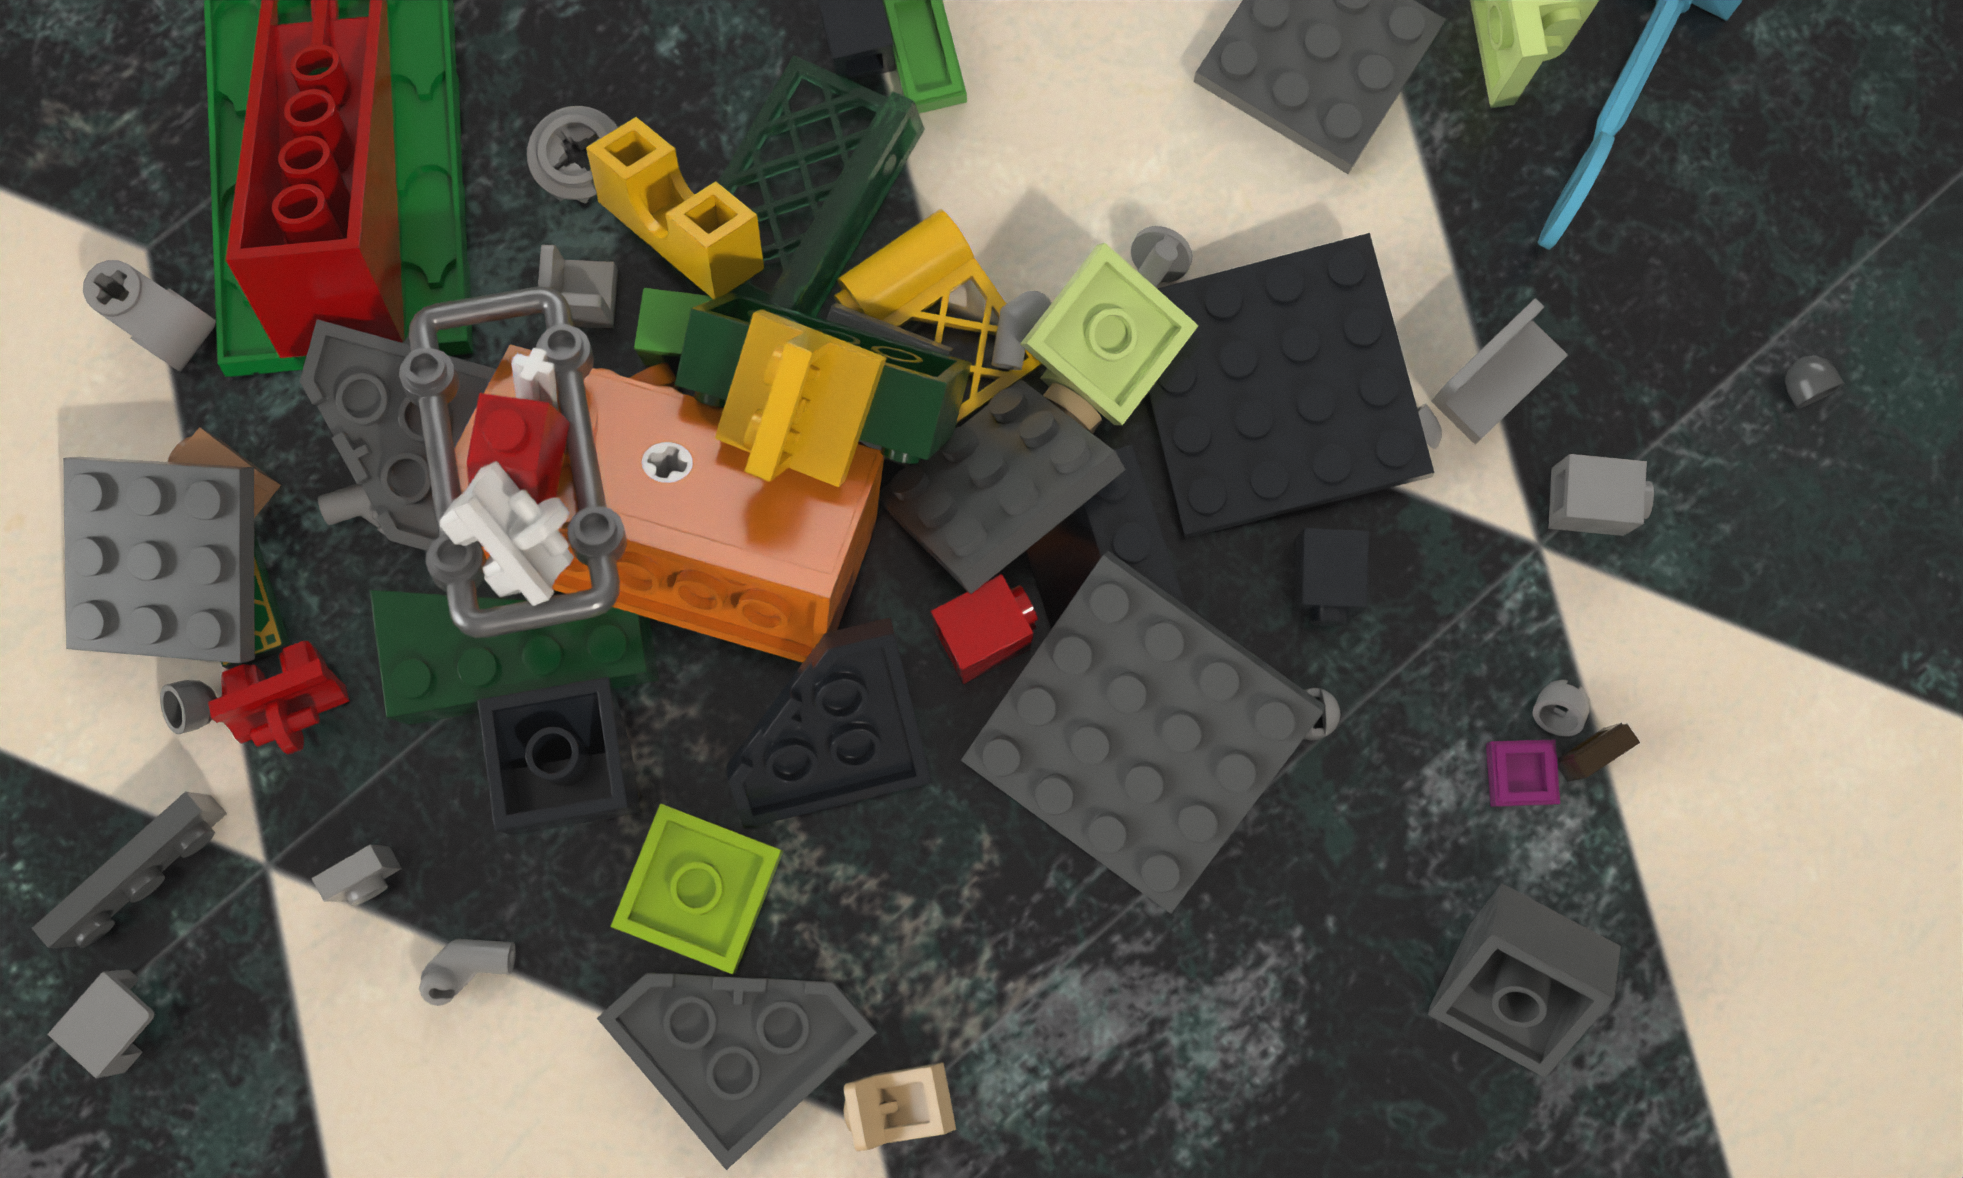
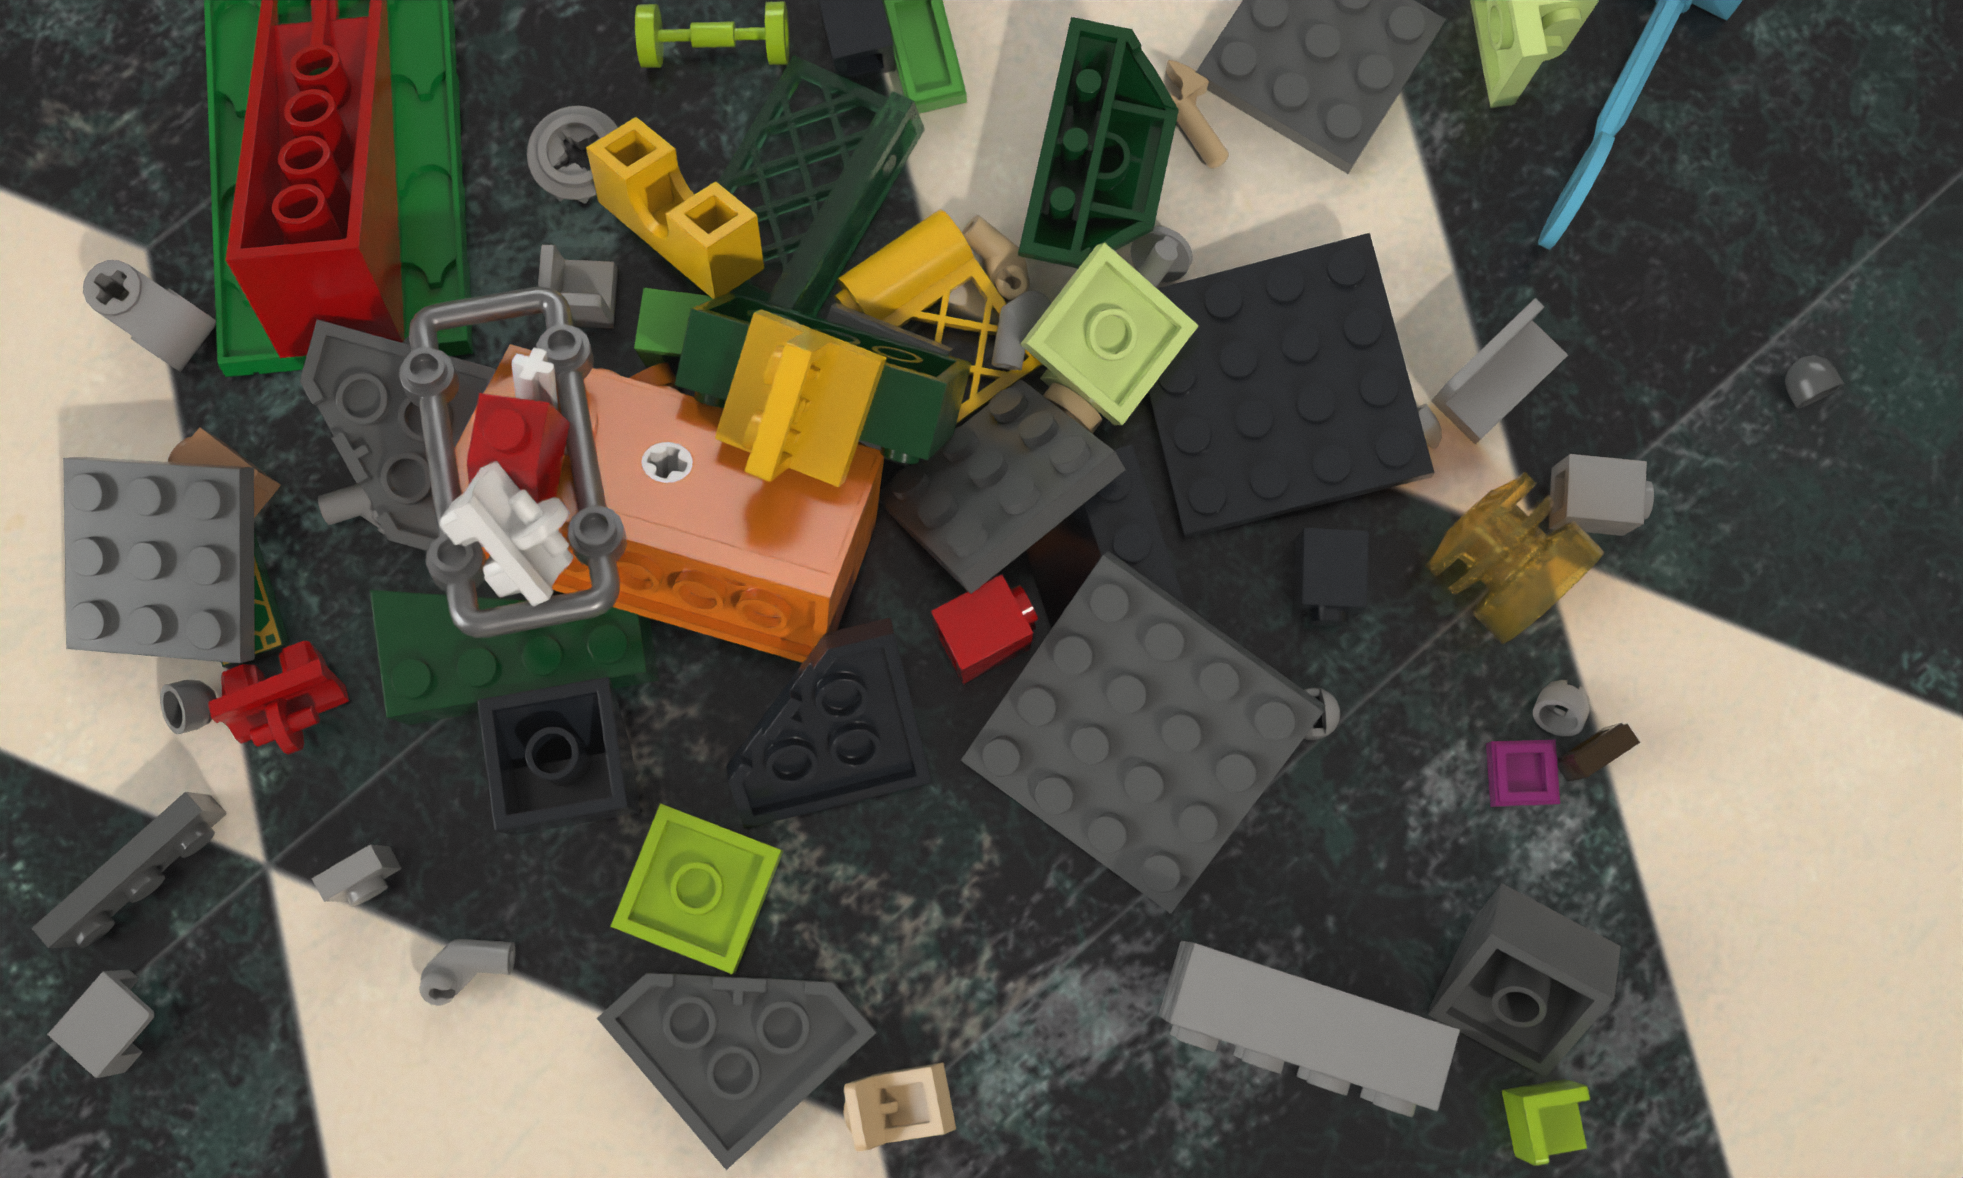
(710, 34): none -> lime wheel
(1000, 256): none -> tan arm
(1100, 148): none -> dark green wedge
(1189, 116): none -> tan bar
(1319, 1028): none -> light grey brick
(1514, 557): none -> clear yellow wheel
(1545, 1119): none -> lime panel

